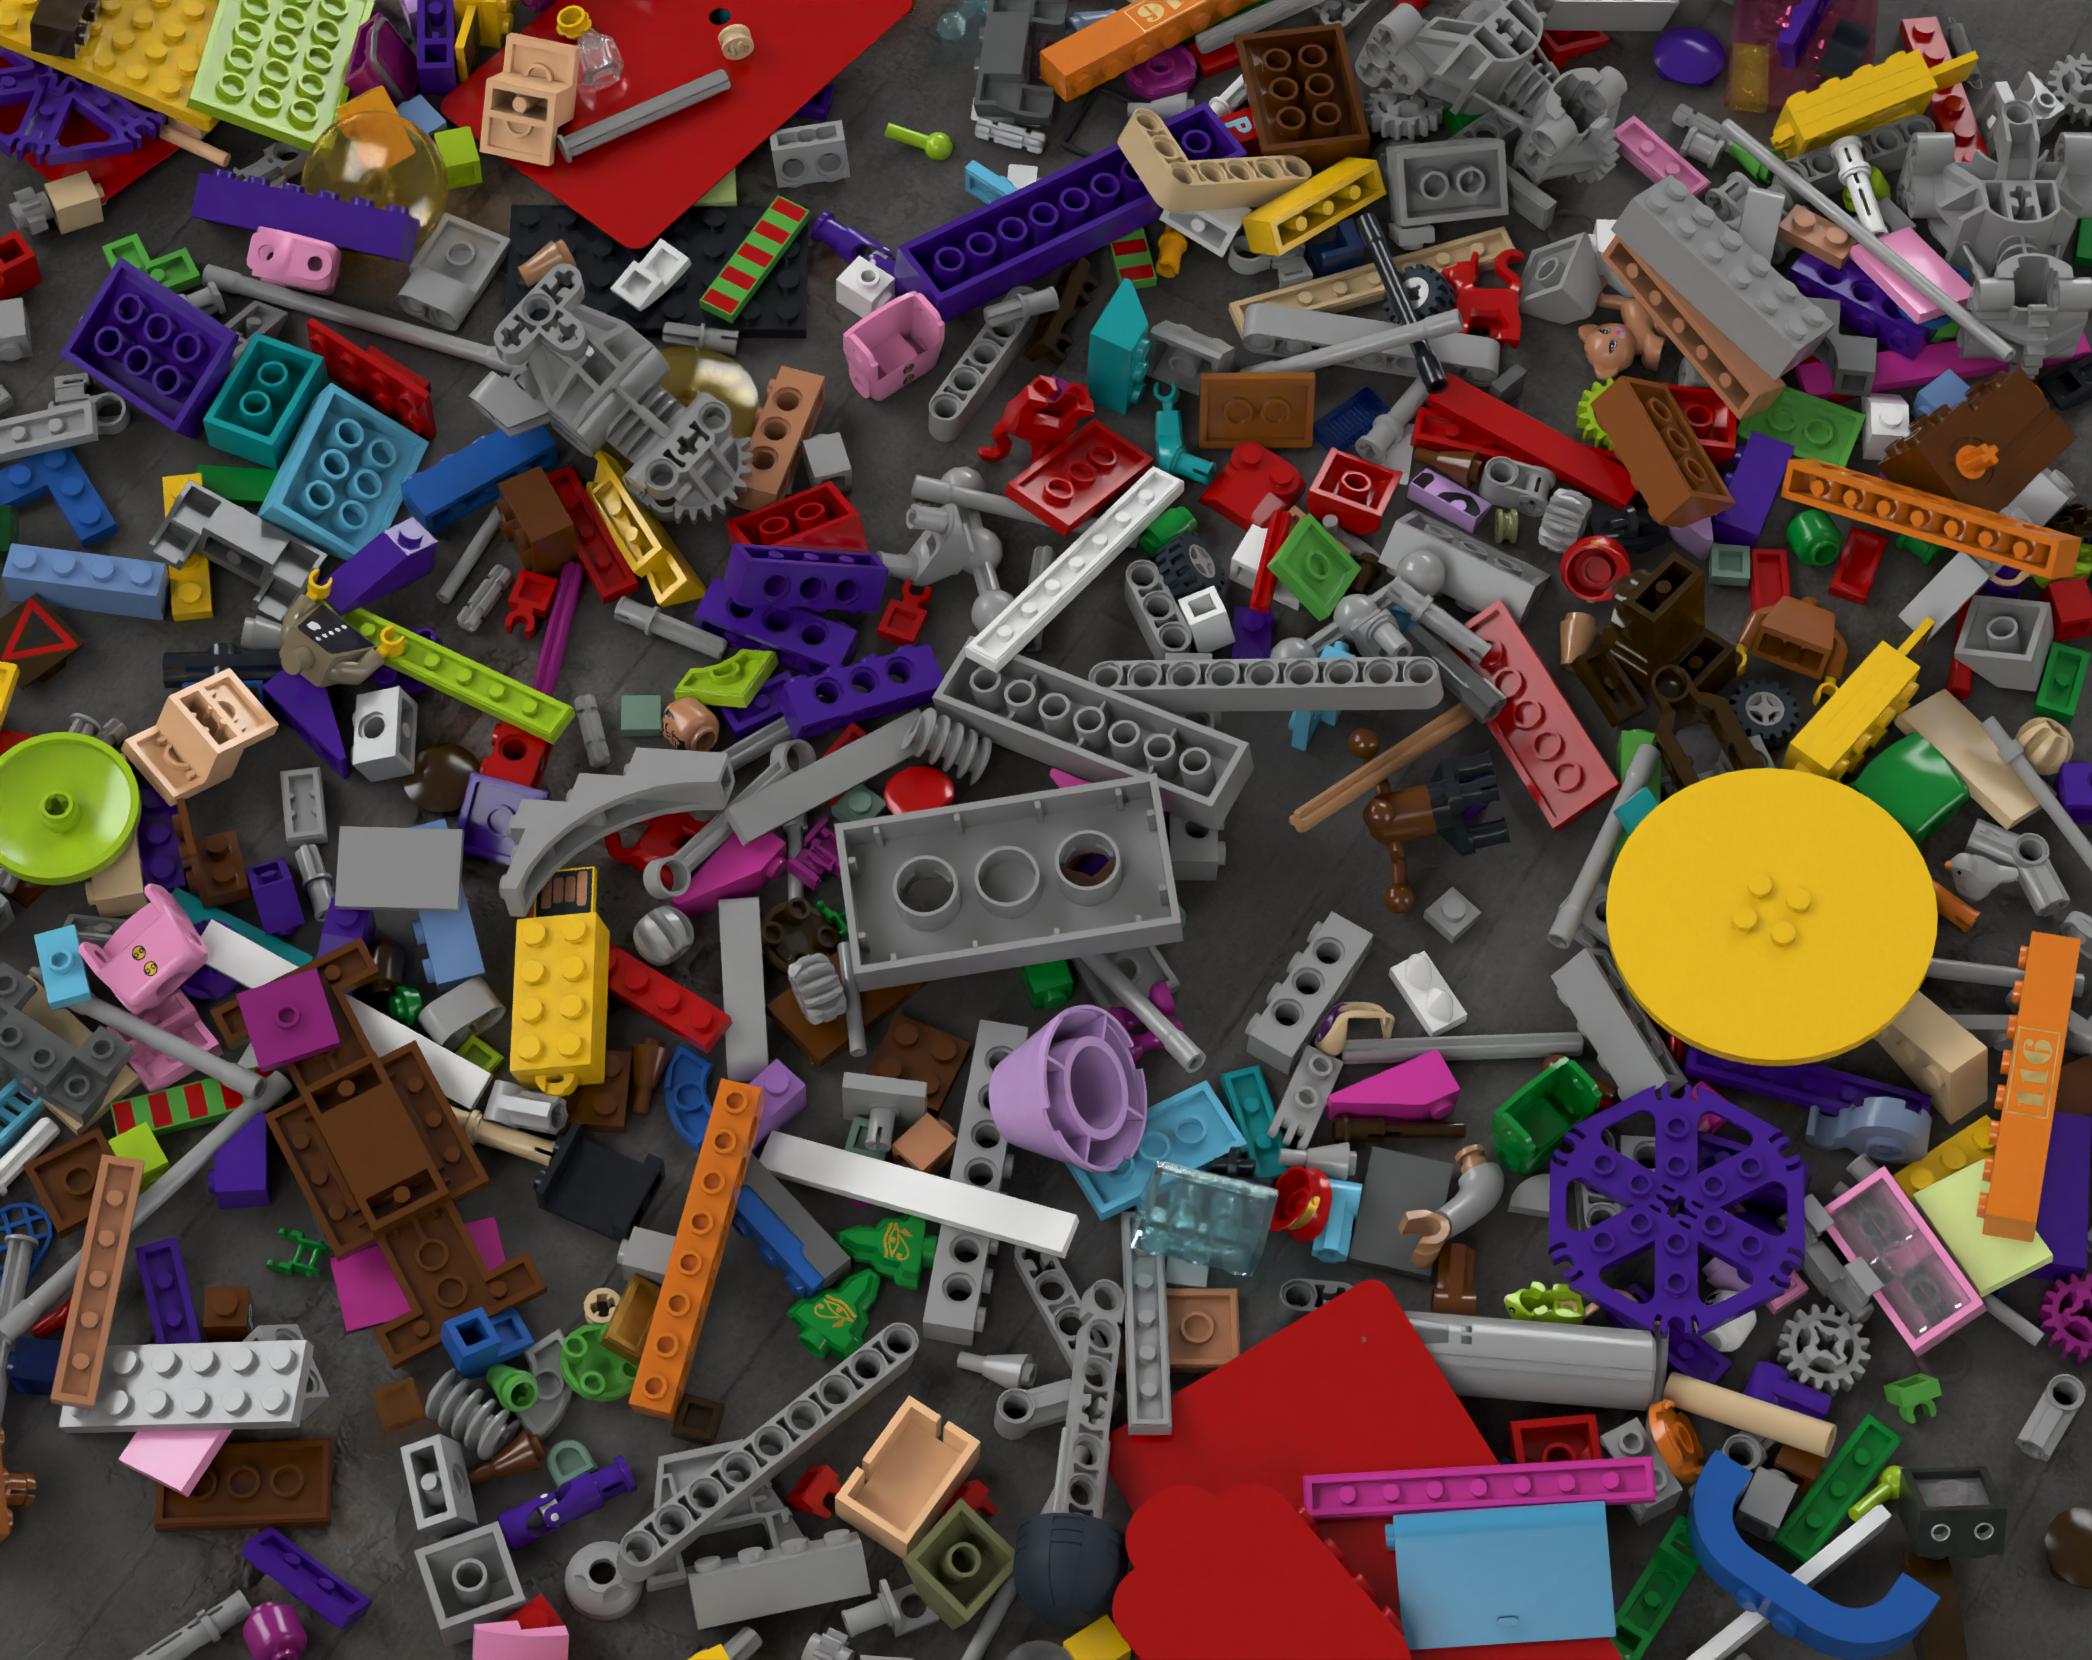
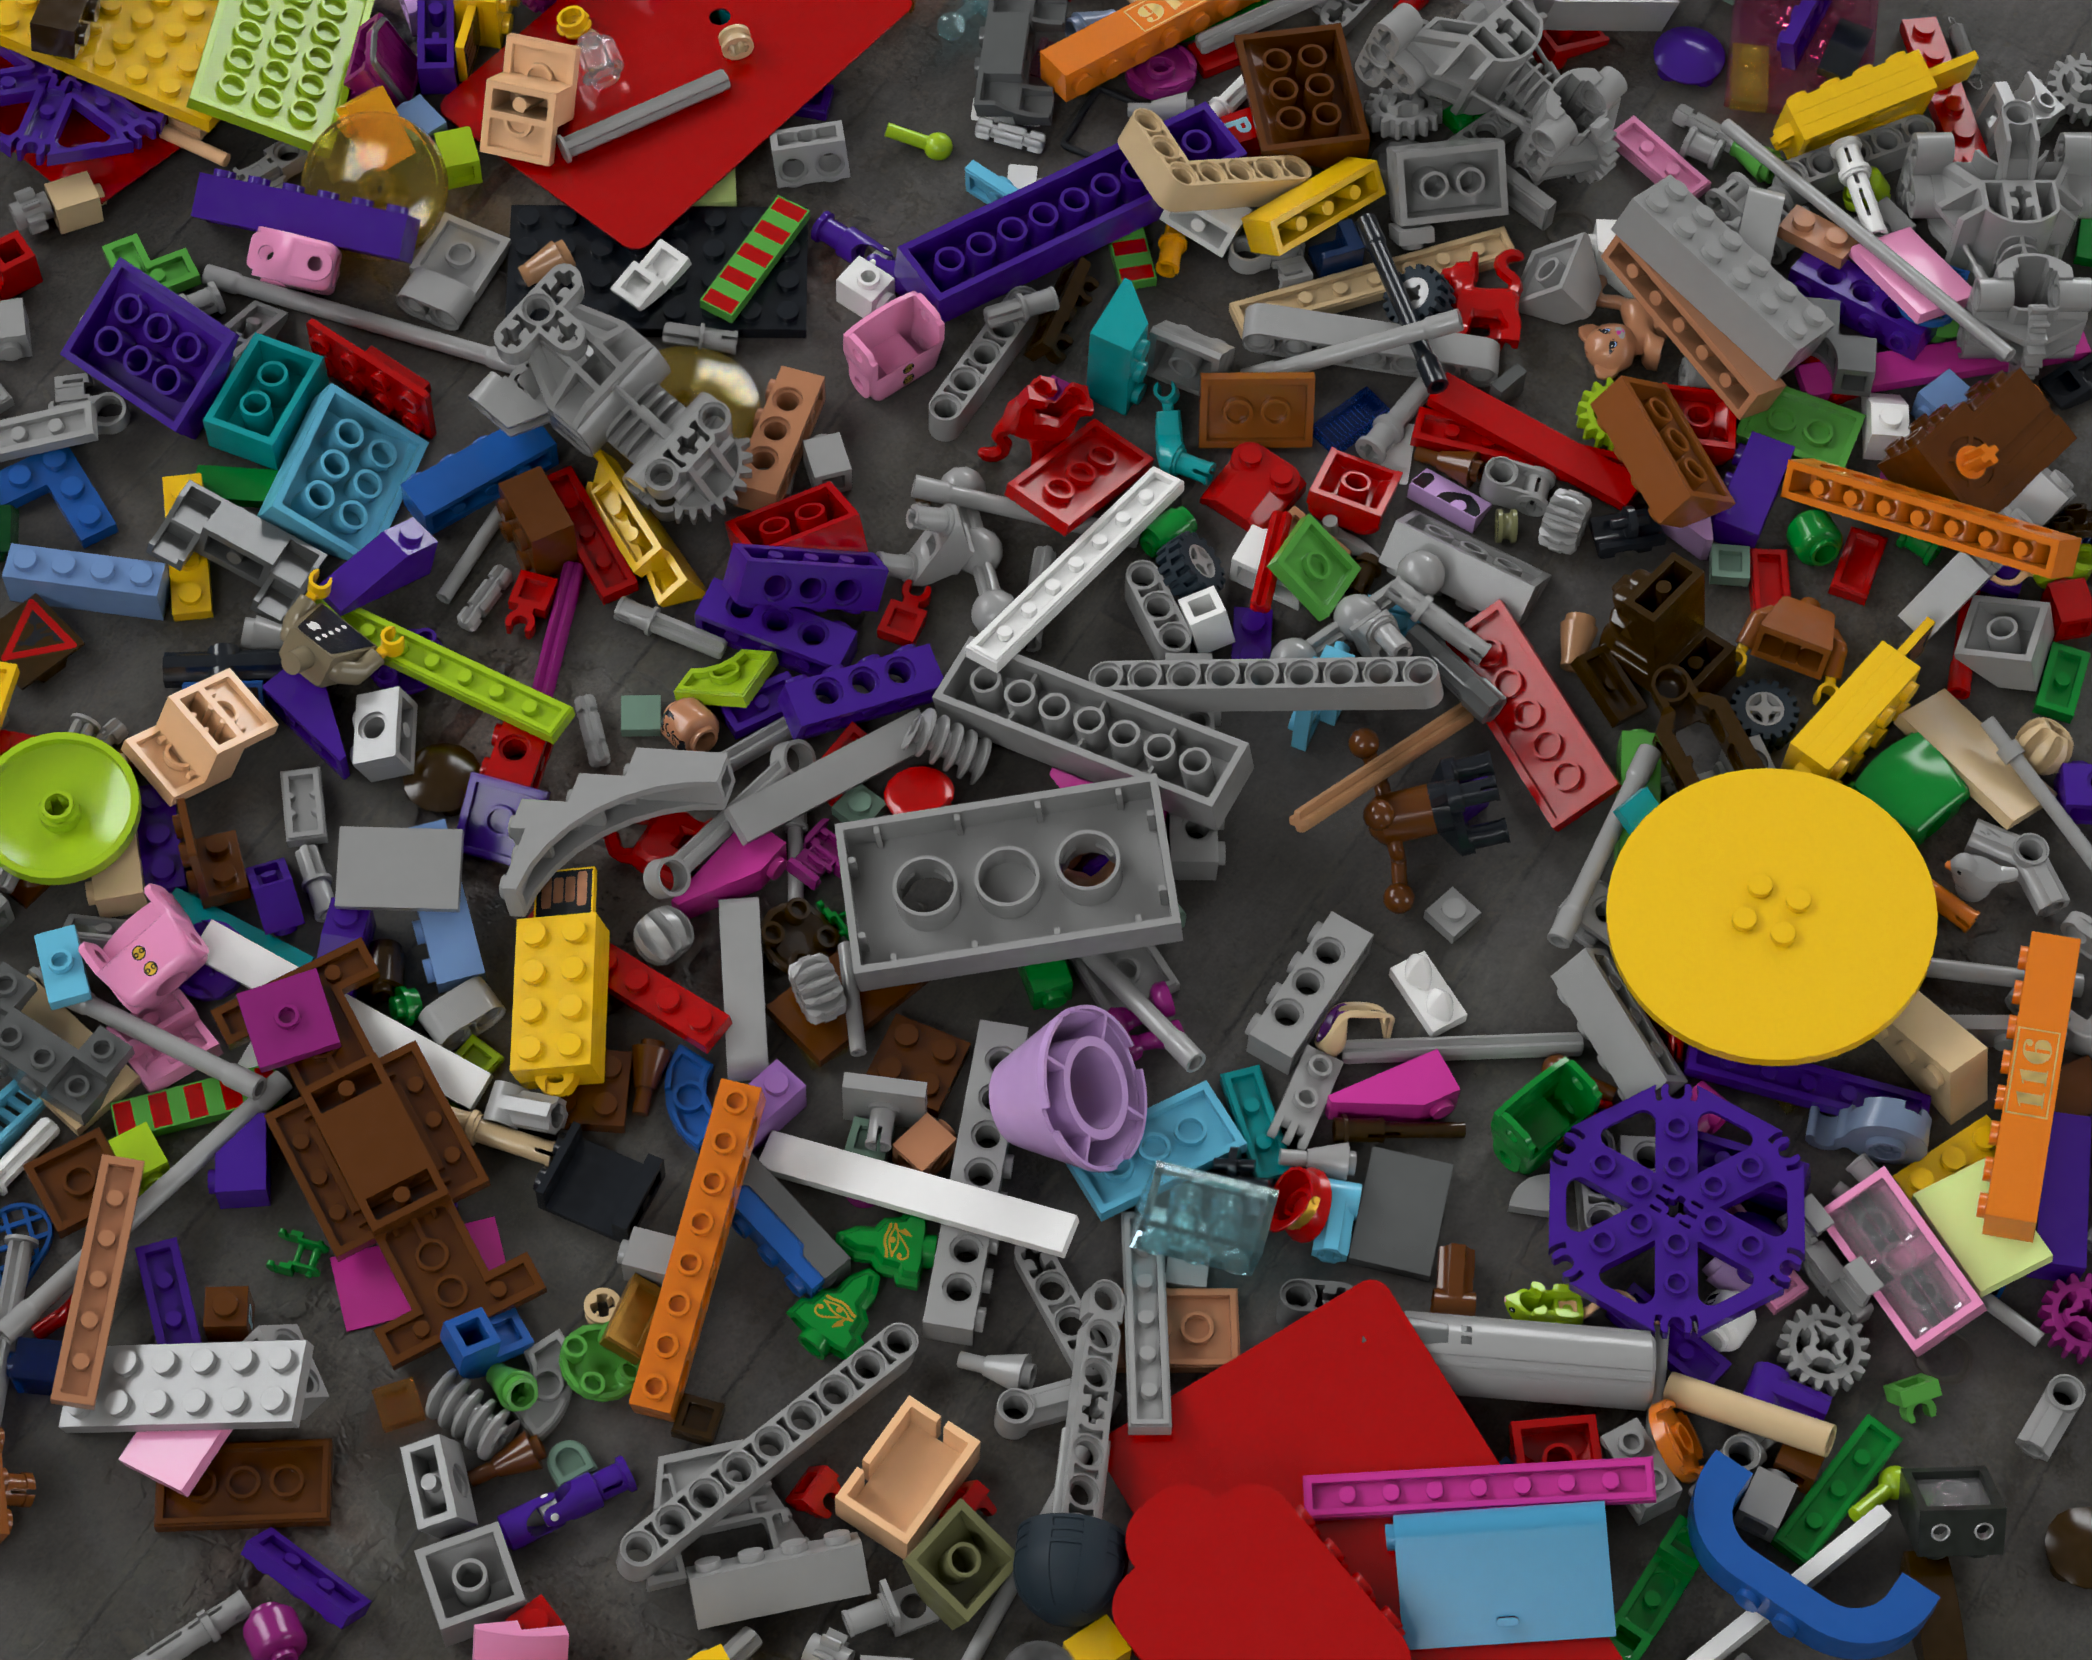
(596, 1600): light grey piece -> none
(1478, 1195): piece -> none
(1593, 567): red piece -> none

